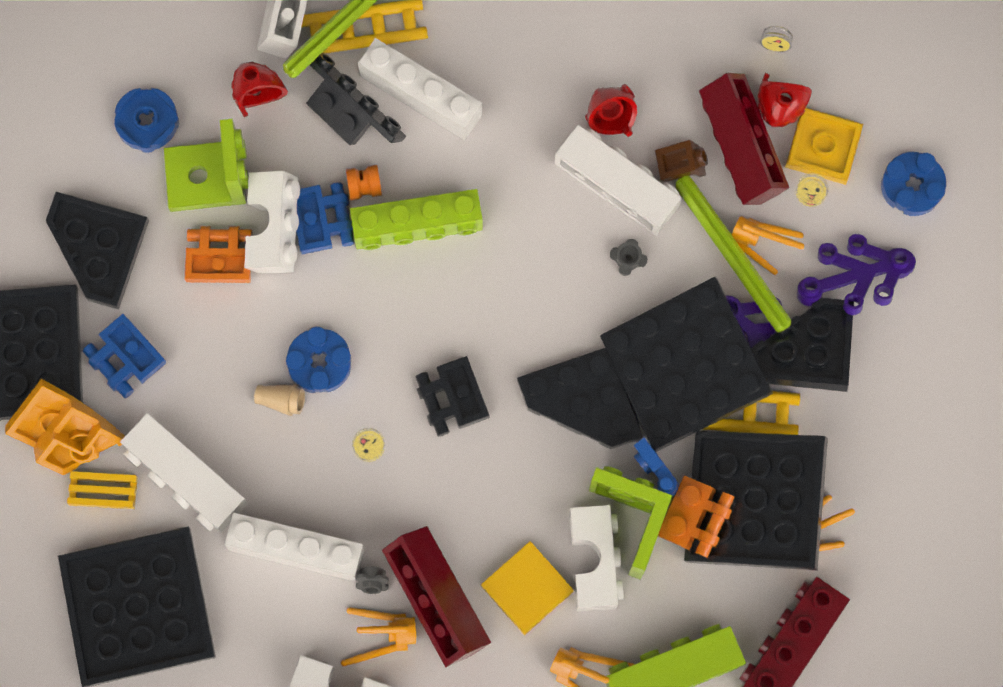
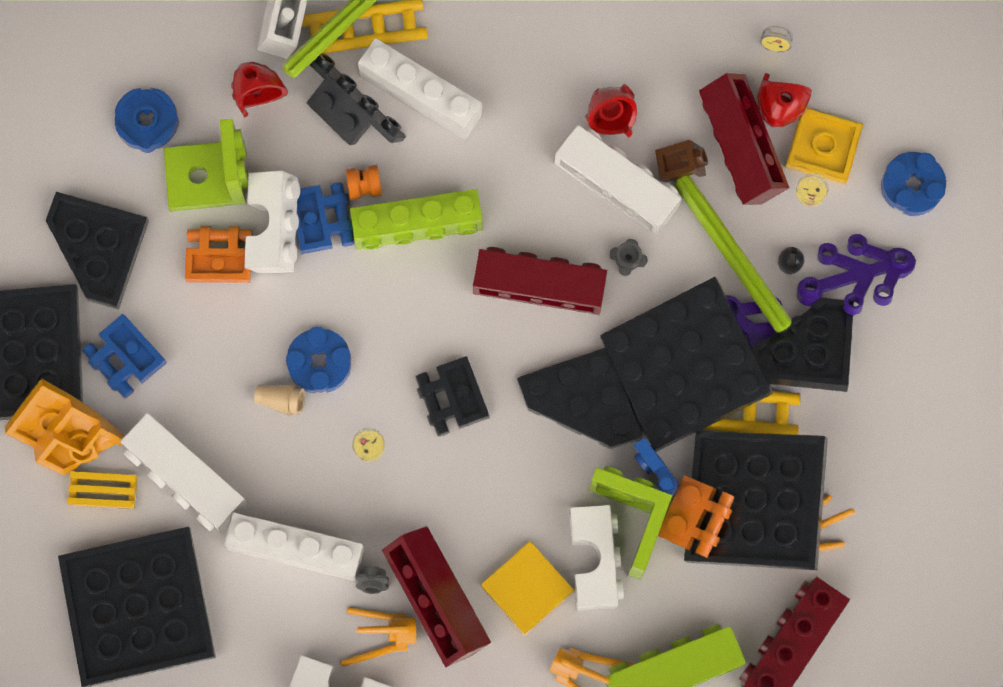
(539, 281): none -> dark red brick
(749, 231): light orange plant -> none
(784, 258): none -> black hinge

